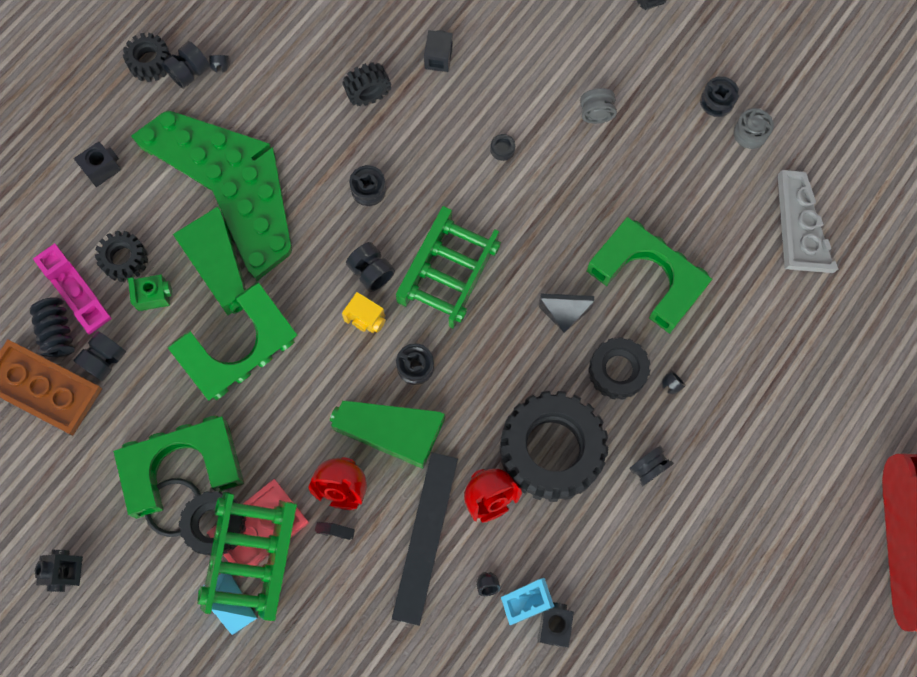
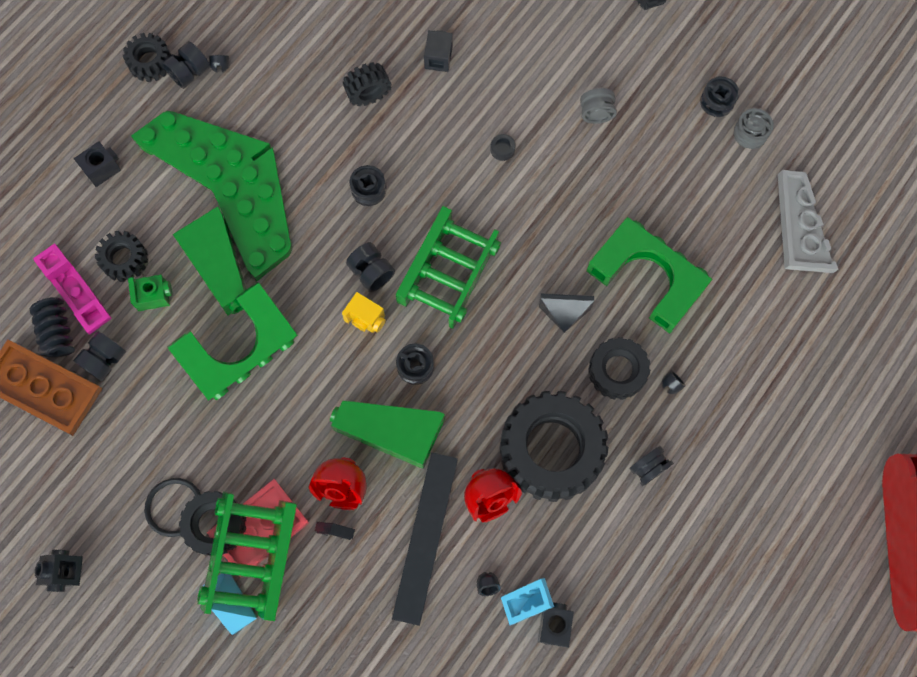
(140, 462): green arch -> none

